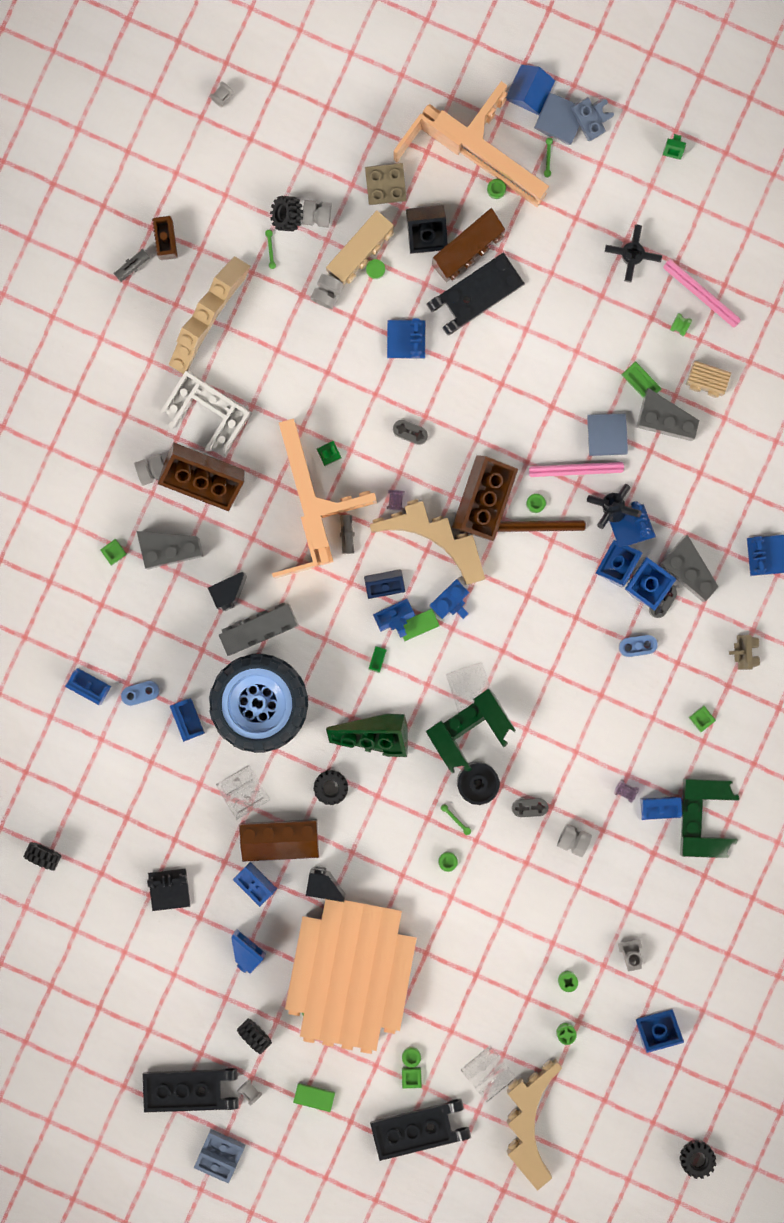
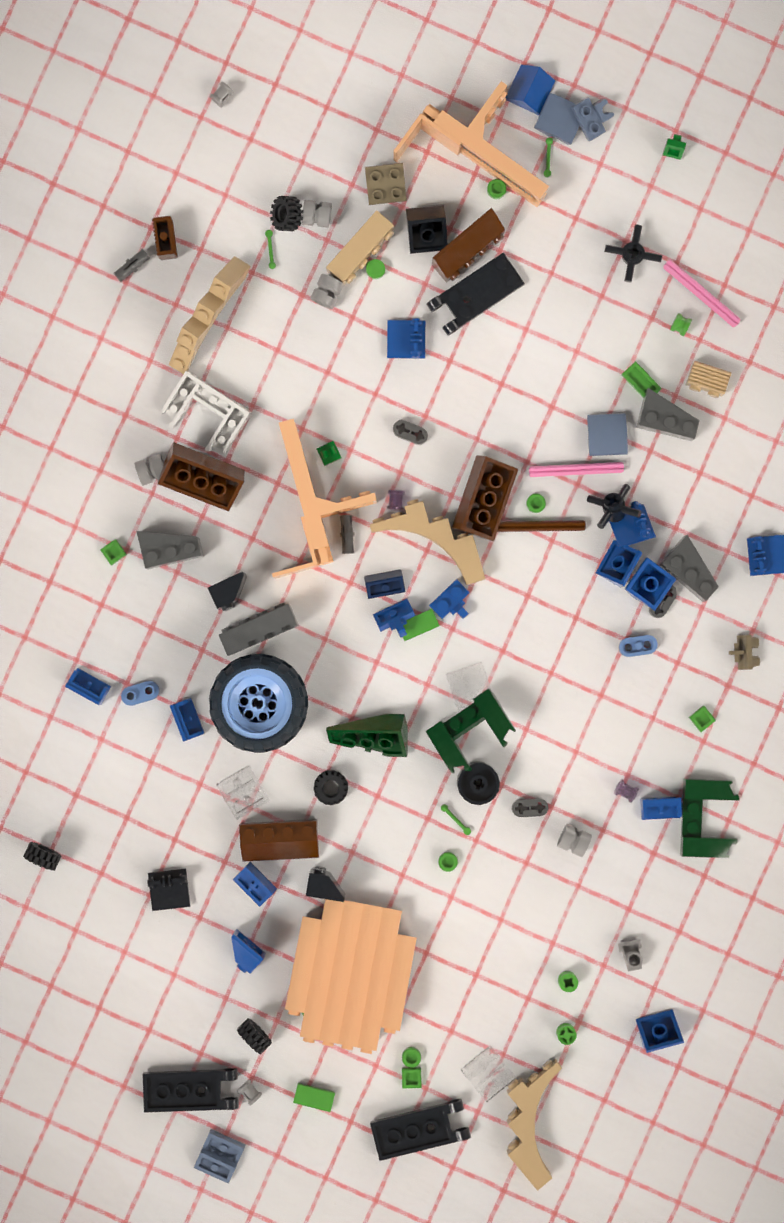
(377, 659): green piece -> none
(698, 1147): black tyre -> none

